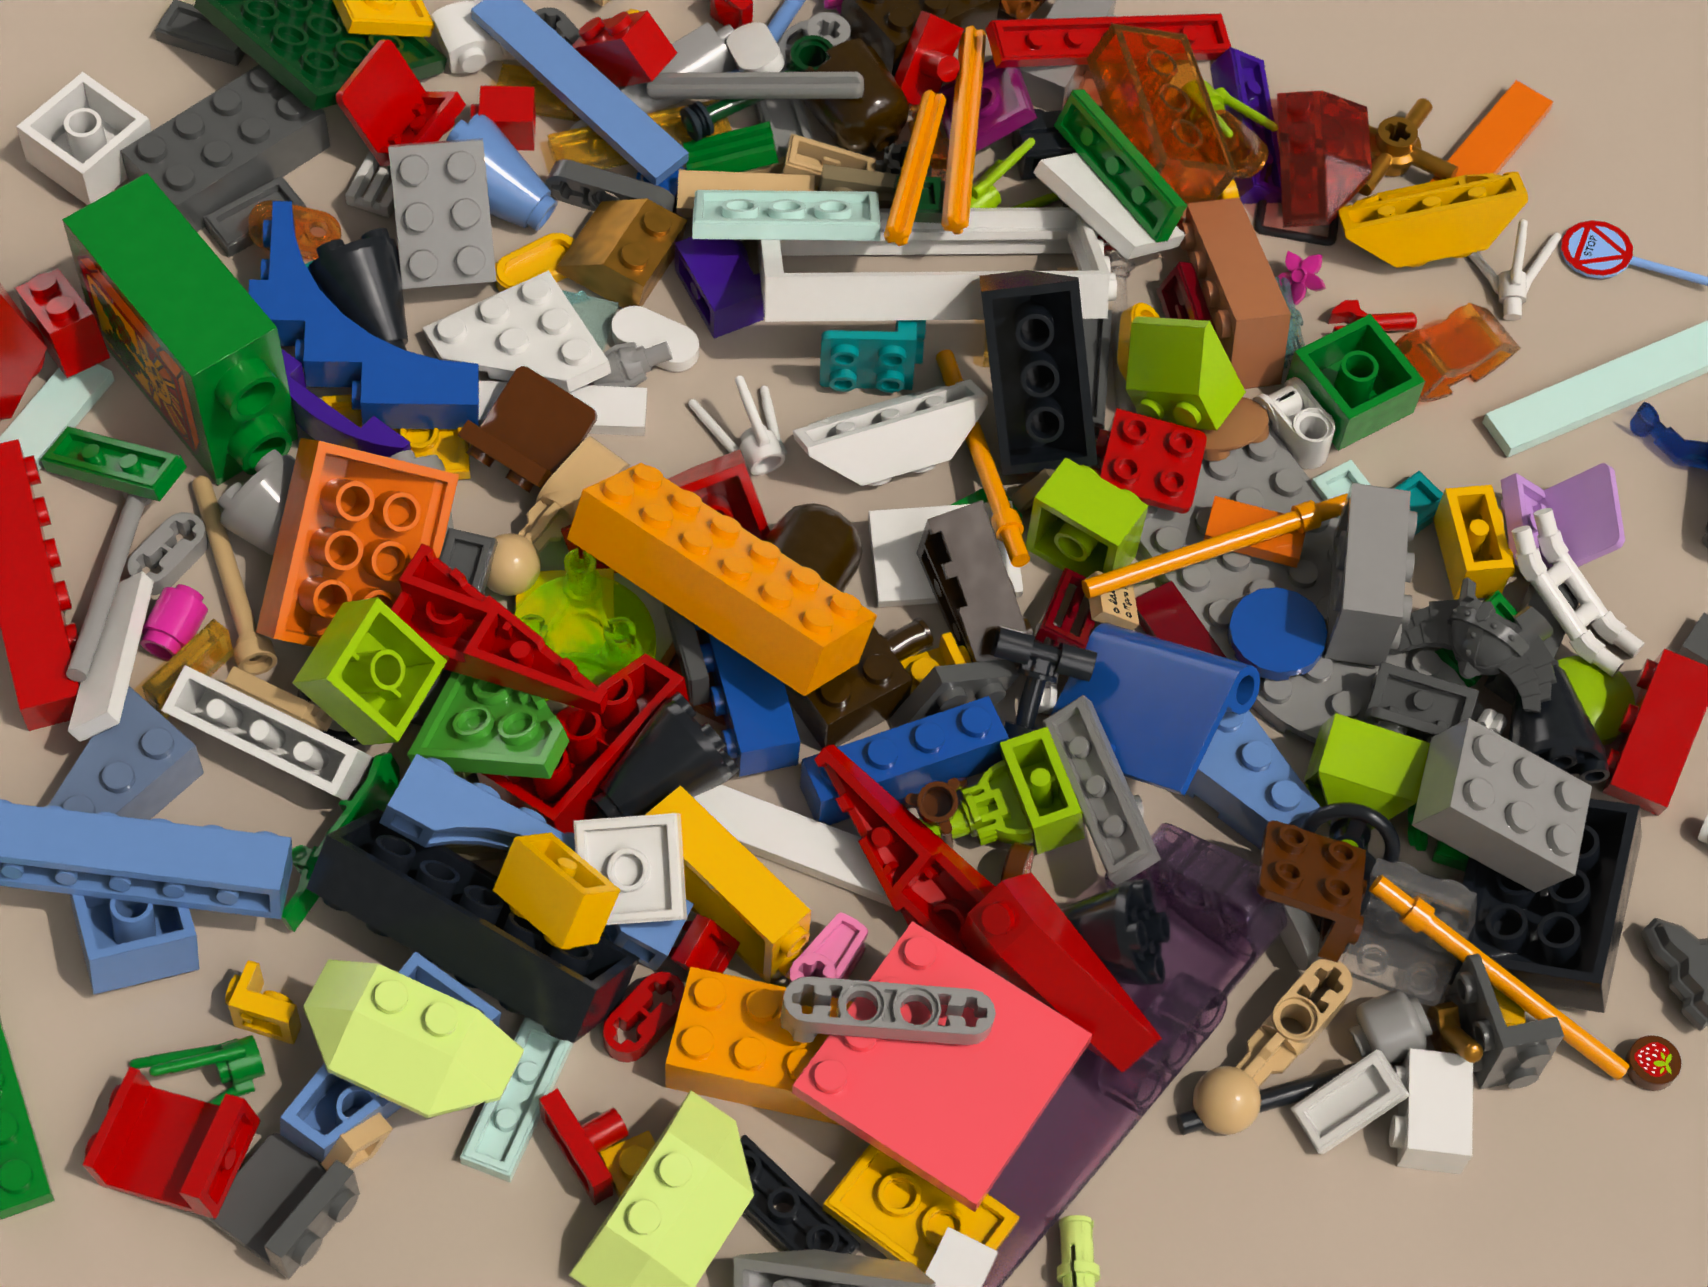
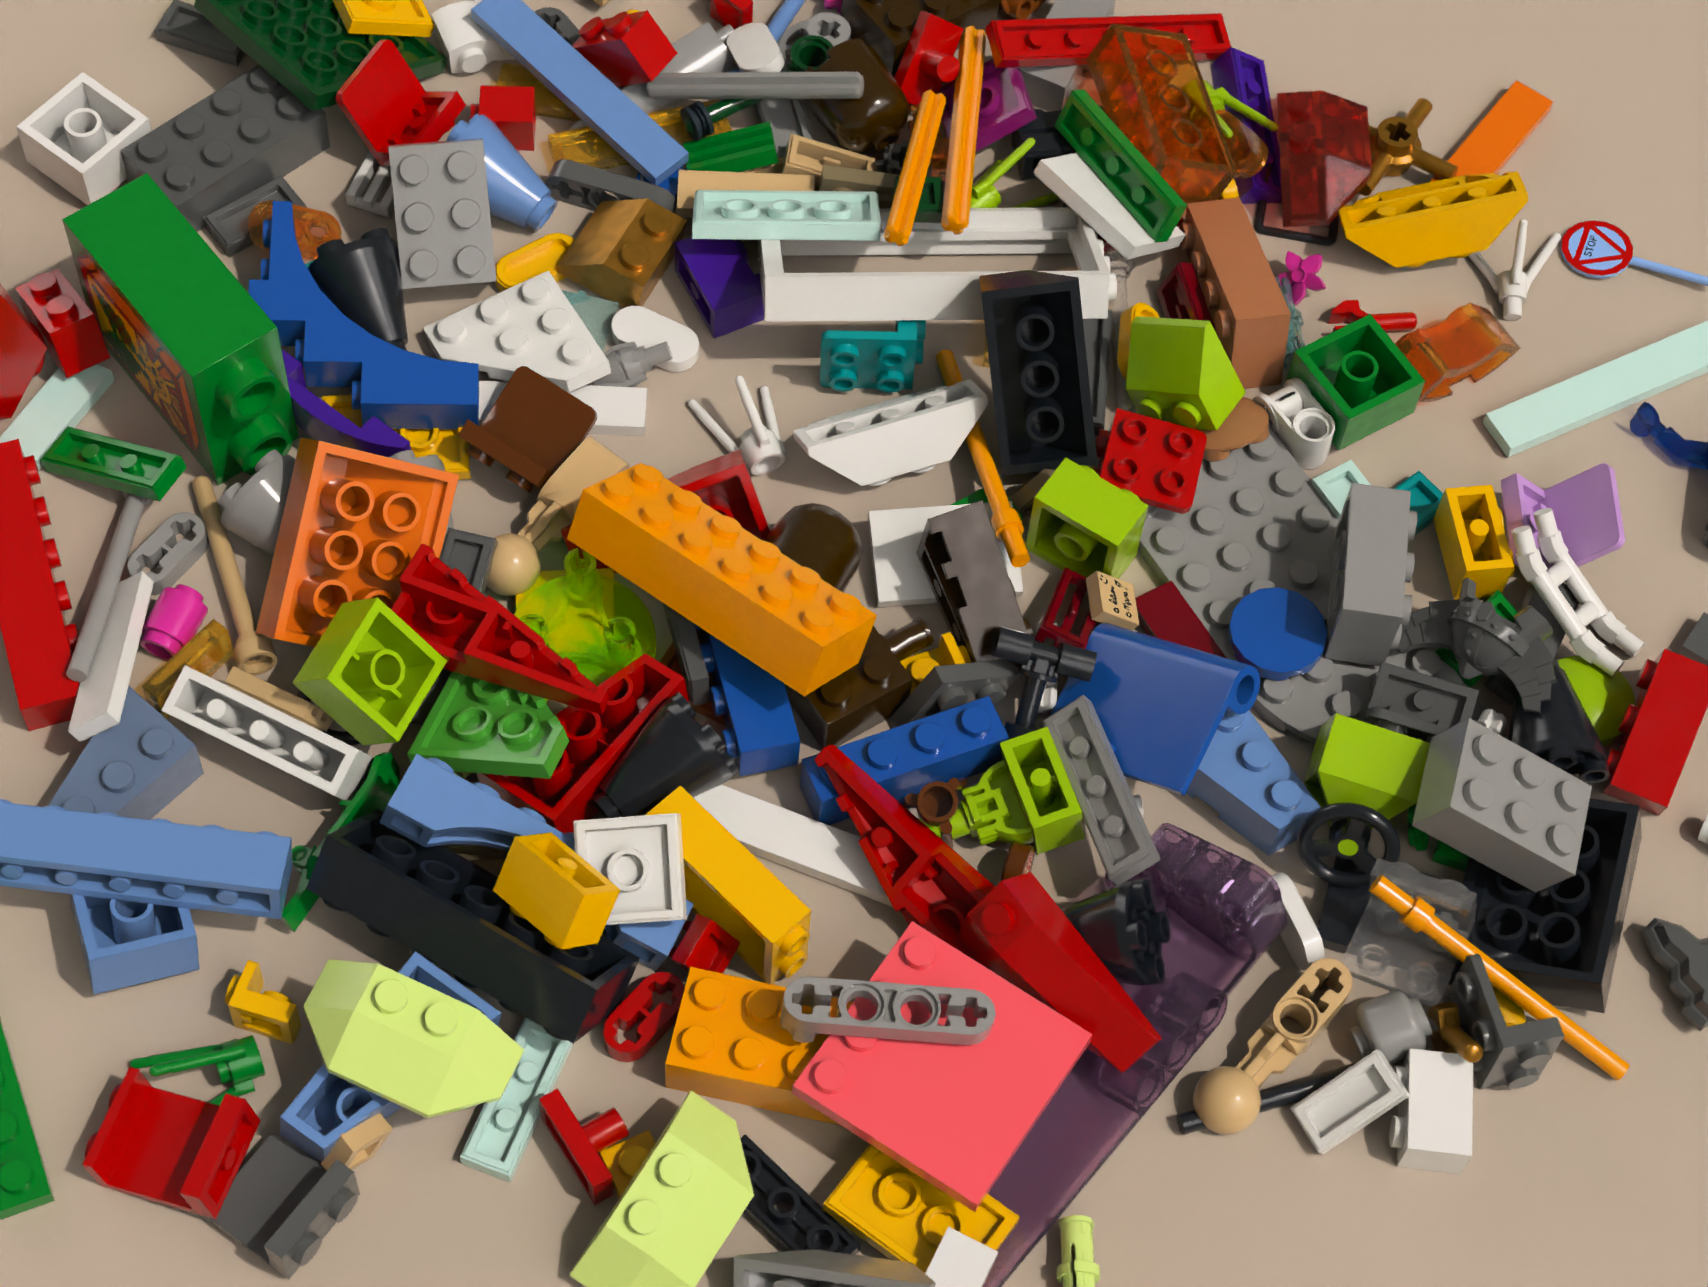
(833, 951): bright pink piece -> none
(1231, 515): orange tile -> none
(1302, 518): light orange bar -> none
(1317, 878): reddish brown bracket -> none
(1653, 1063): reddish brown tile -> none

